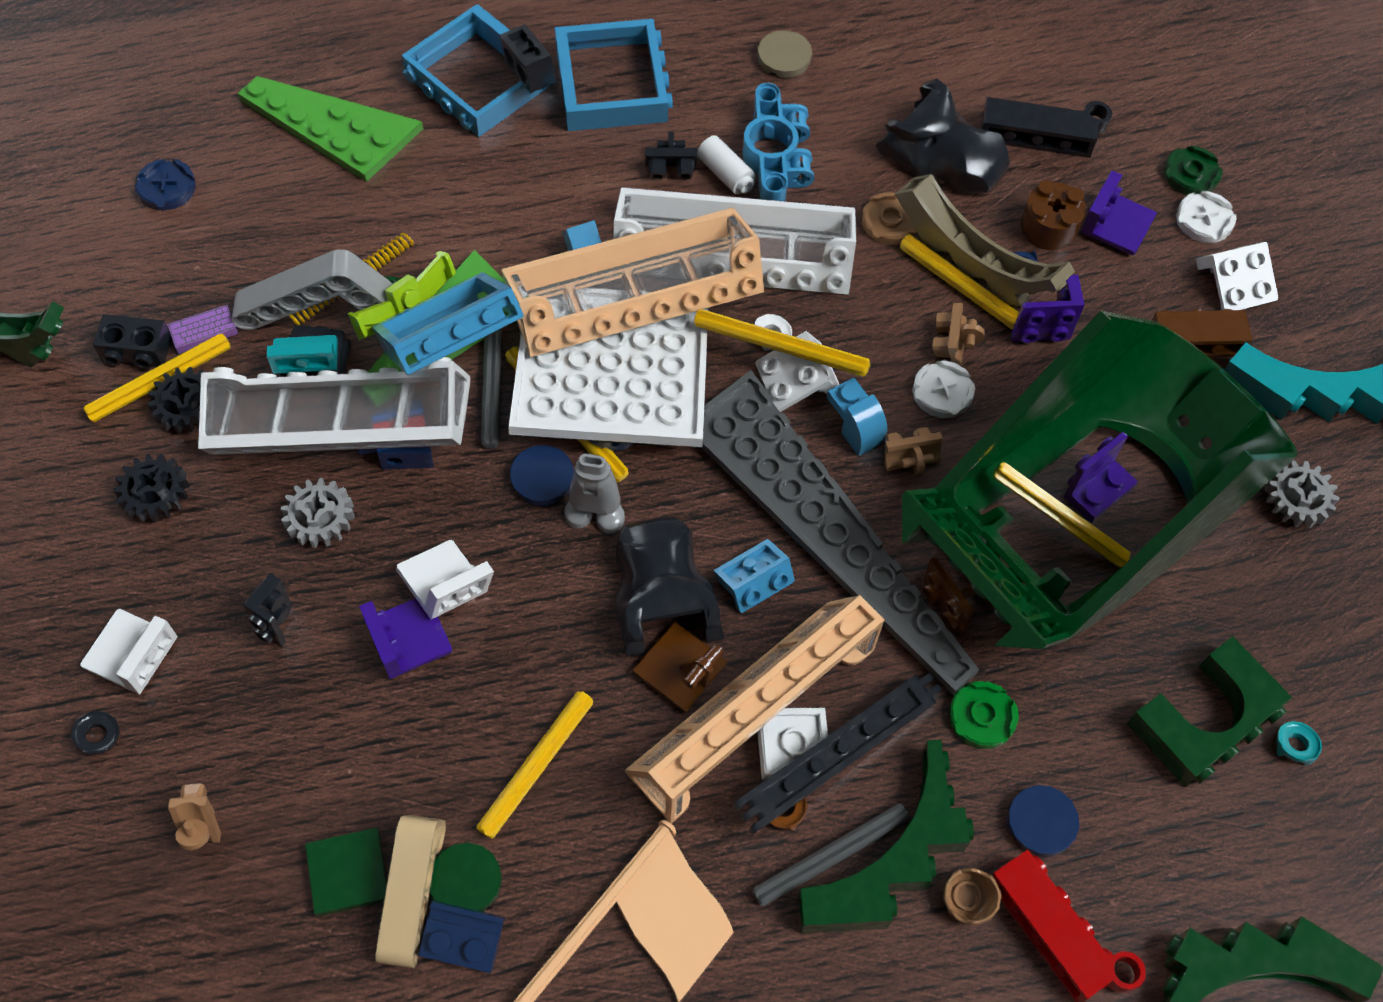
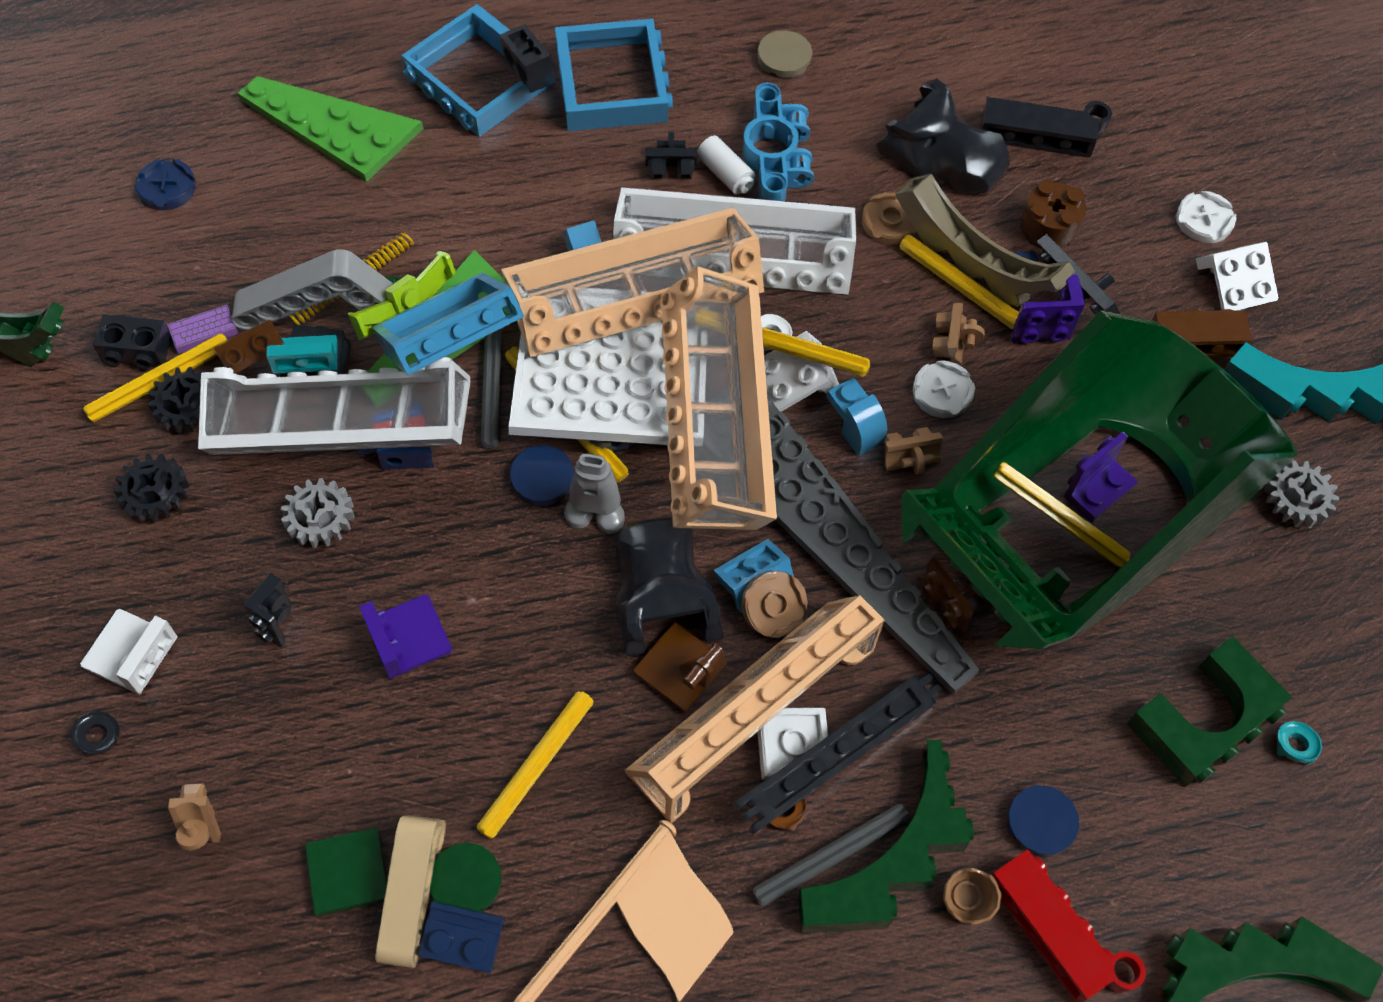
(248, 347): none -> reddish brown bracket
(444, 578): white bracket -> none
(717, 404): none -> window
(774, 603): none -> medium nougat tile
(983, 715): green tile -> none
(1092, 291): none -> black plate
(1117, 219): dark purple bracket -> none
(1192, 170): dark green tile -> none

